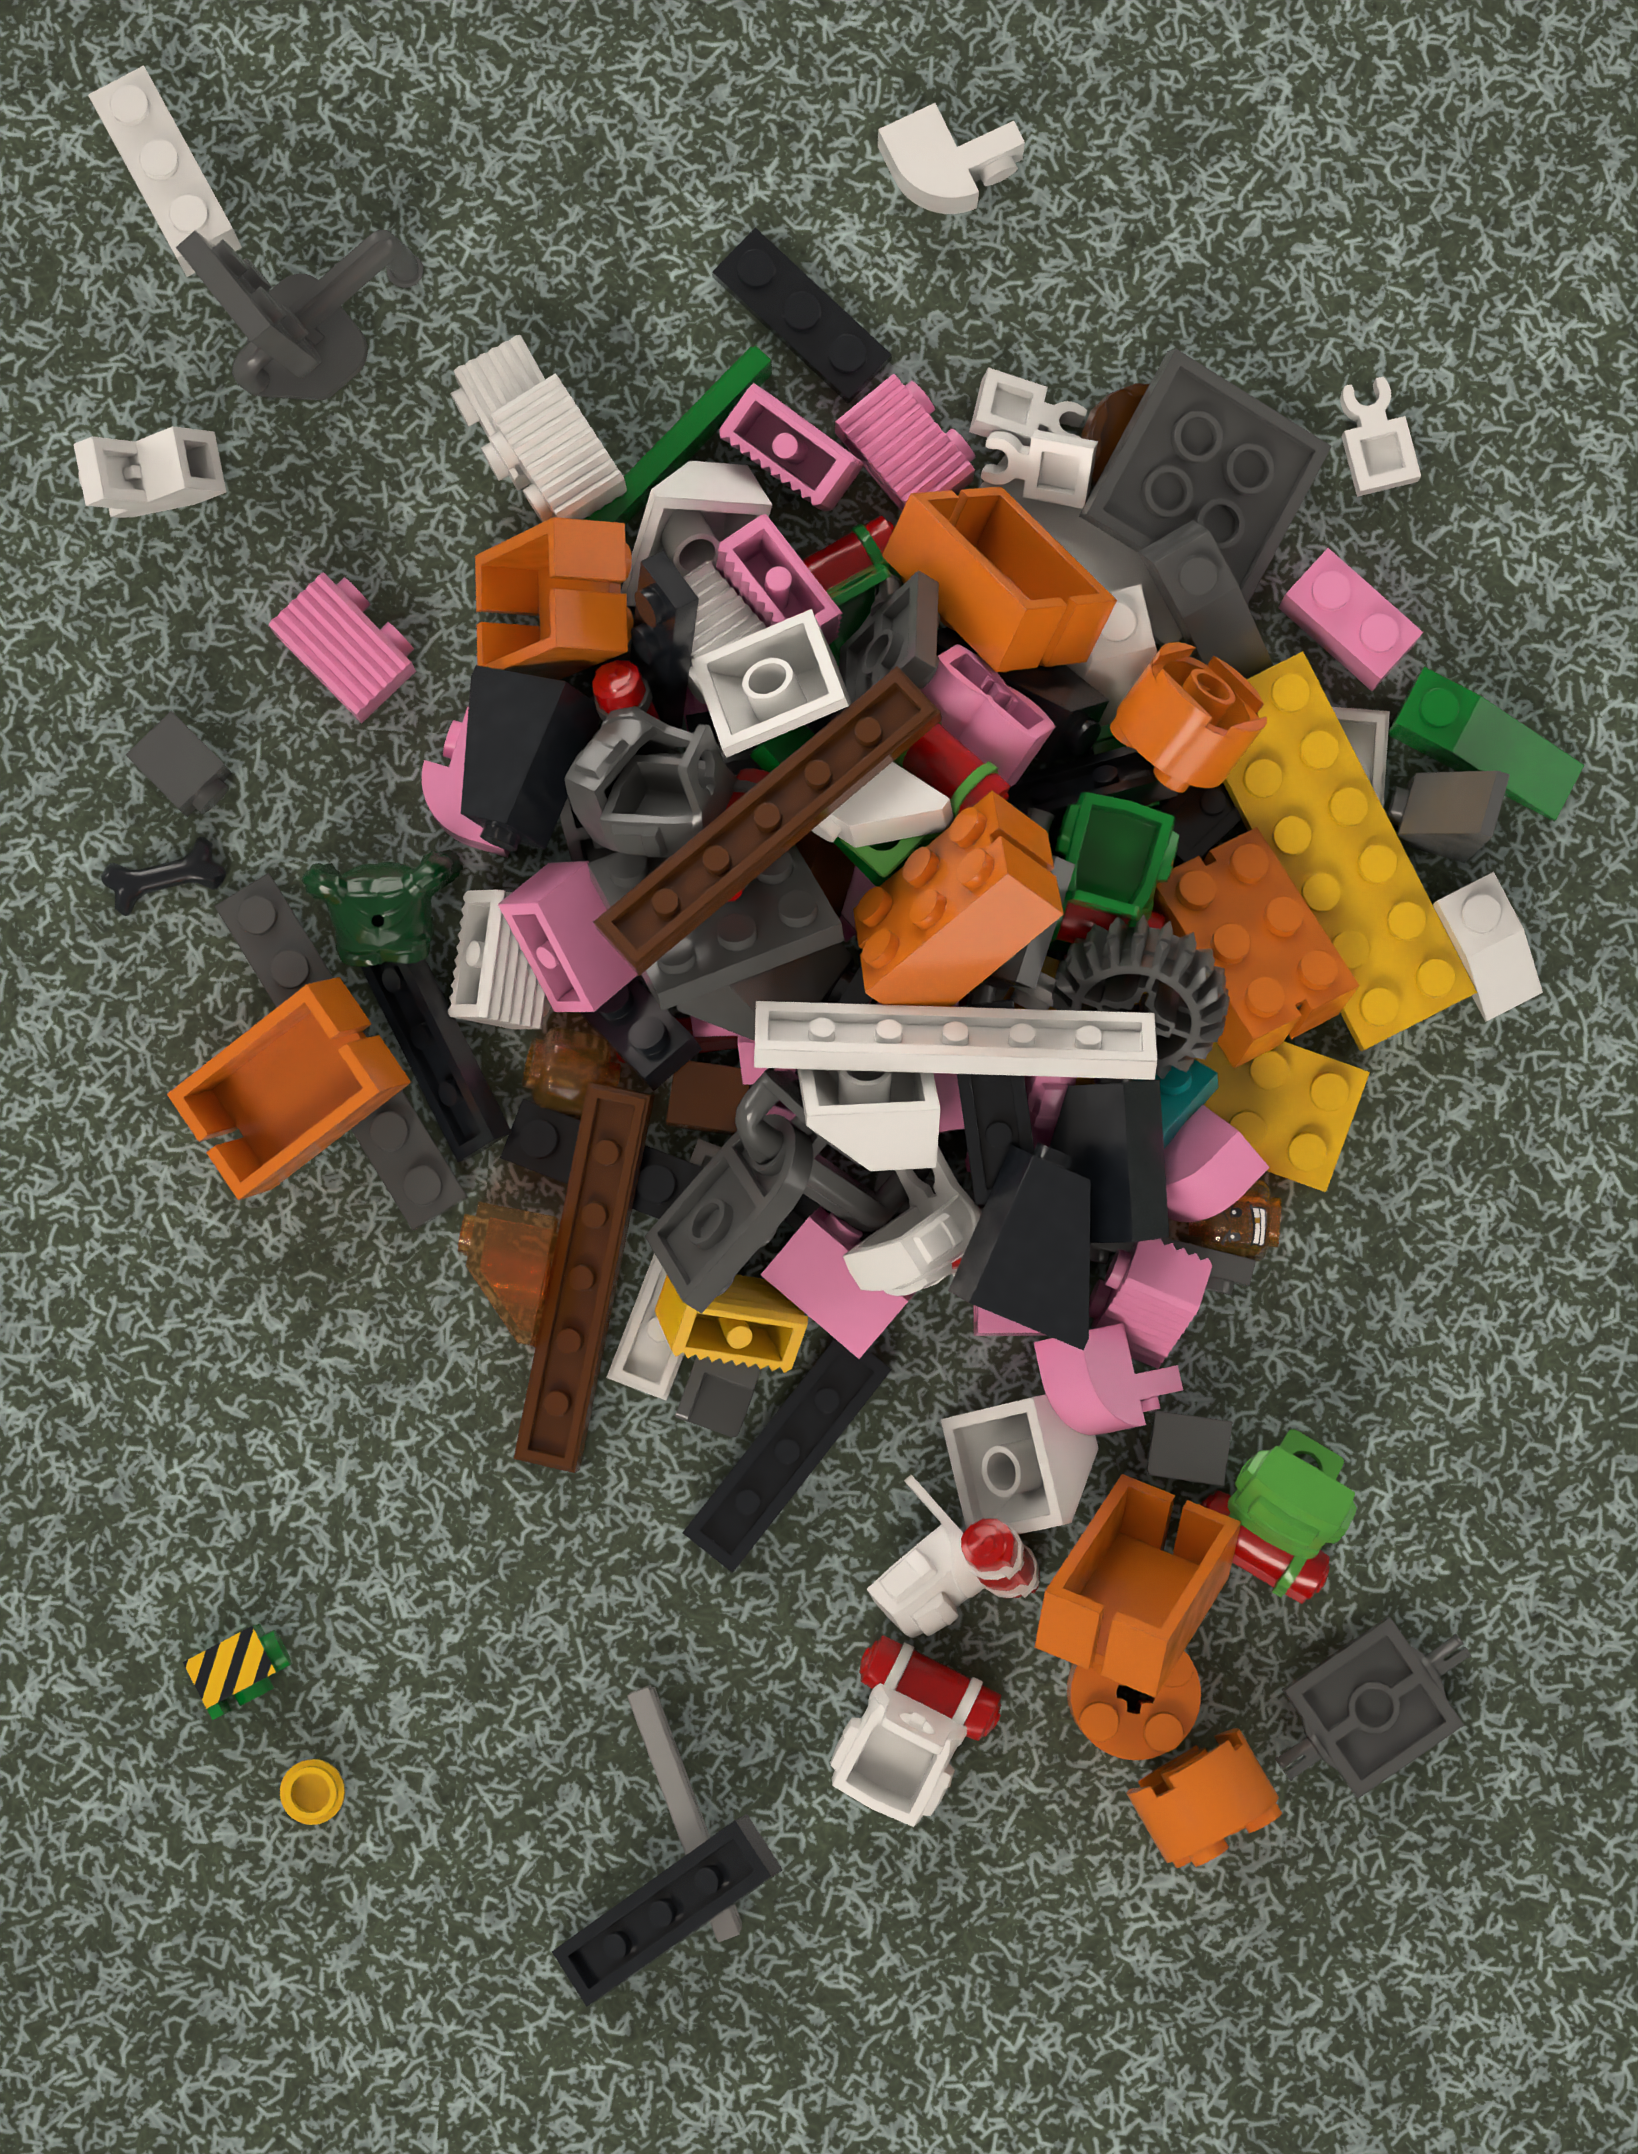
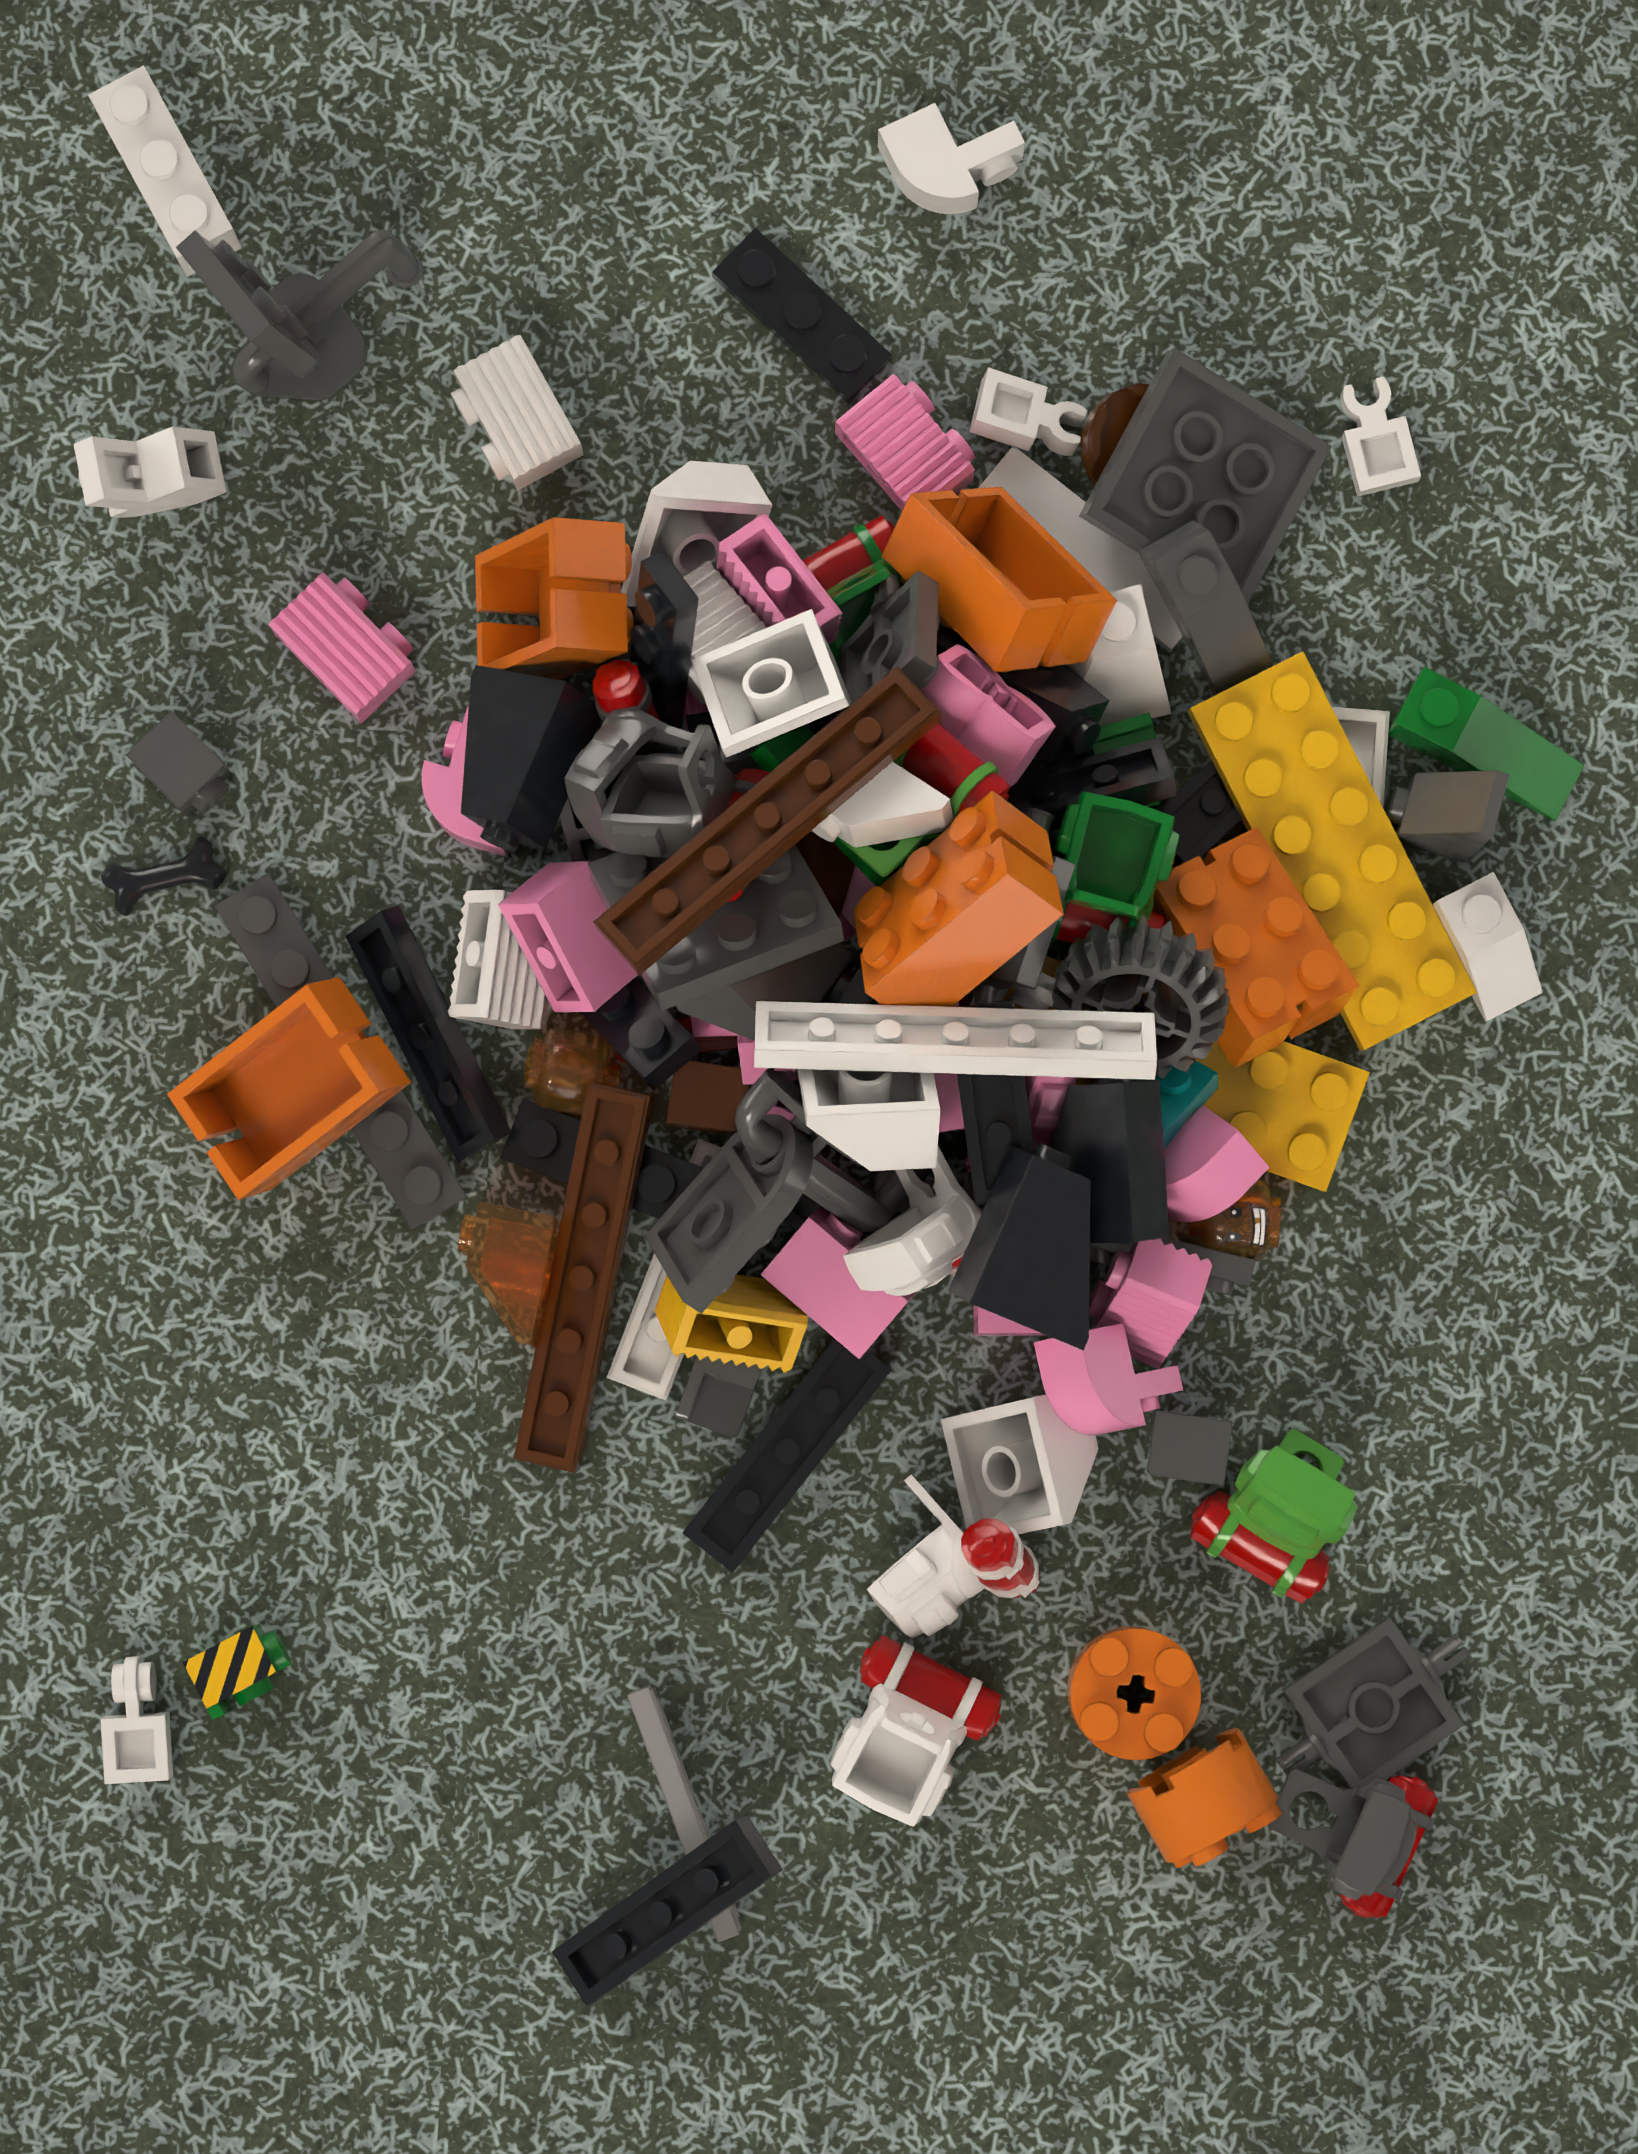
(136, 1744): none -> white plate
(312, 1791): yellow plate -> none
(385, 889): dark green hair -> none
(556, 452): white brick -> none
(687, 435): green tile -> none
(790, 448): bright pink brick -> none
(1053, 467): white plate -> none
(1126, 1597): orange piece -> none
(1189, 718): orange brick -> none
(1350, 619): bright pink brick -> none
(1370, 1836): none -> dark grey piece

